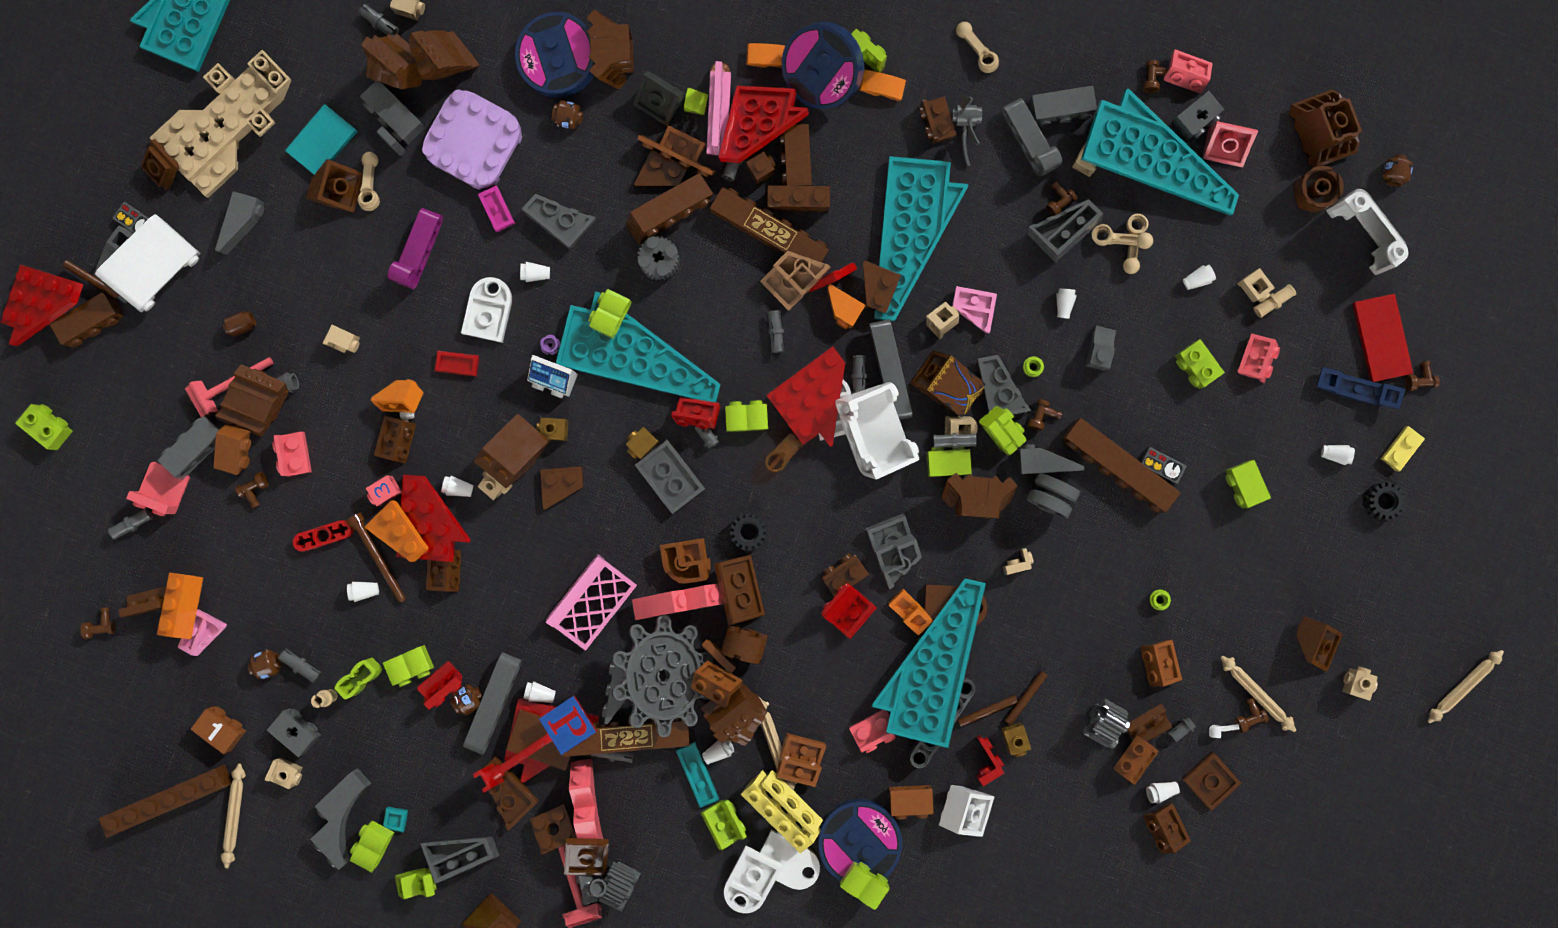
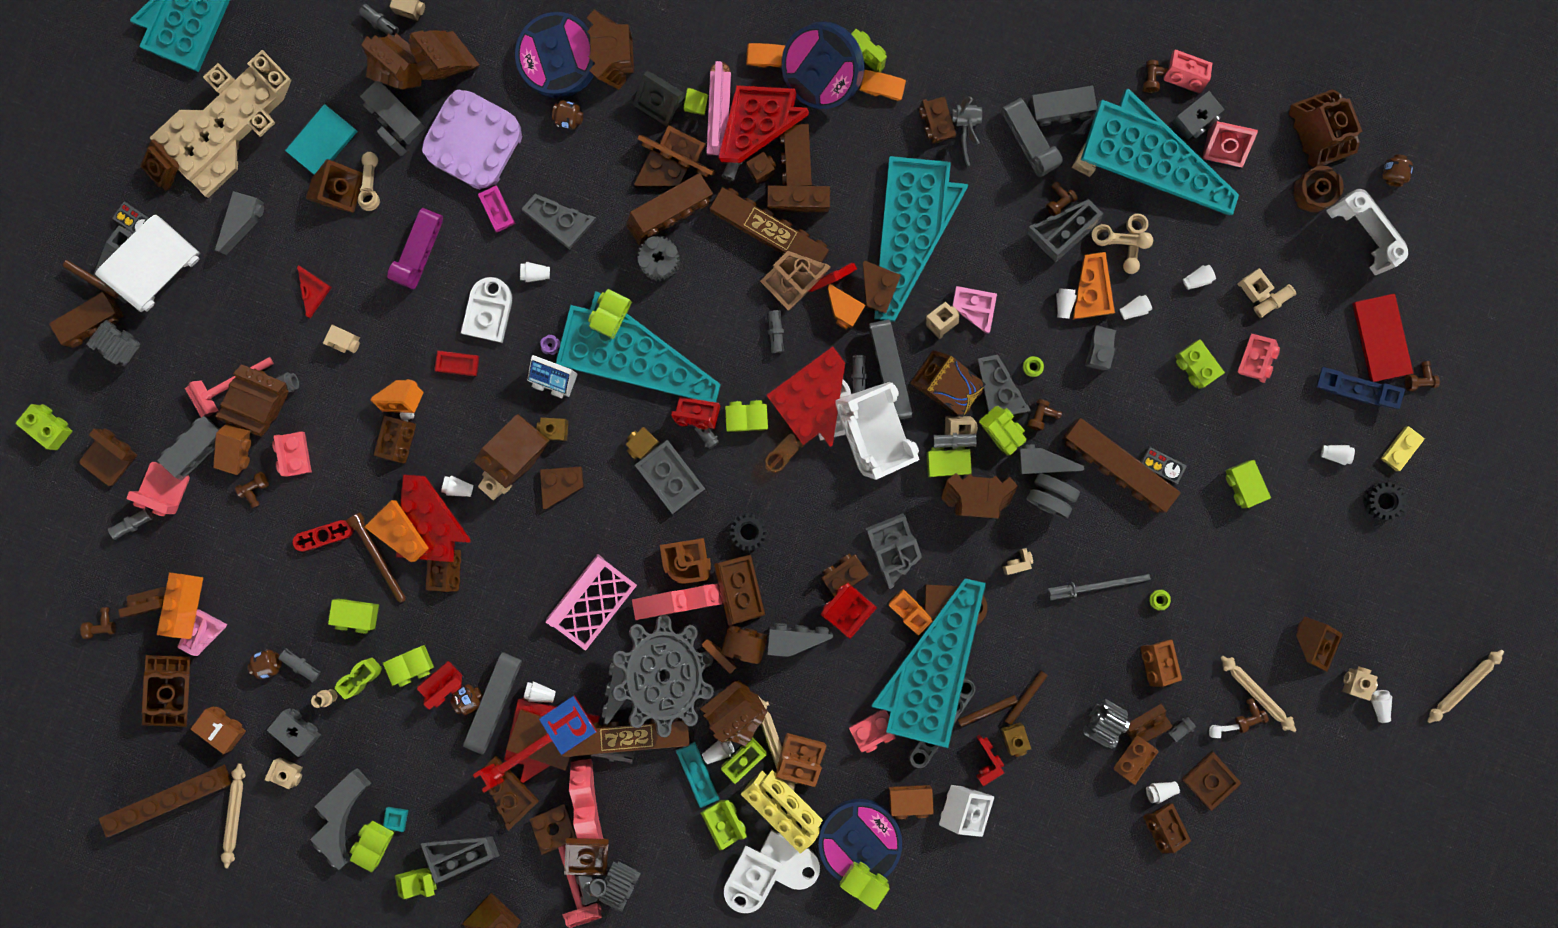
(37, 301): red wing -> none
(107, 456): none -> reddish brown bracket
(113, 344): none -> dark grey brick
(165, 691): none -> reddish brown slope
(239, 323): reddish brown brick -> none
(312, 291): none -> red tile
(353, 615): none -> lime brick
(362, 590): white cone -> none
(383, 491): coral brick -> none
(715, 683): dark orange bracket -> none
(743, 760): none -> lime brick
(789, 641): none -> dark grey slope
(964, 30): tan piece -> none
(1071, 591): none -> dark grey piece
(1094, 288): none -> orange wing
(1136, 307): none -> white cone
(1382, 705): none -> white cone

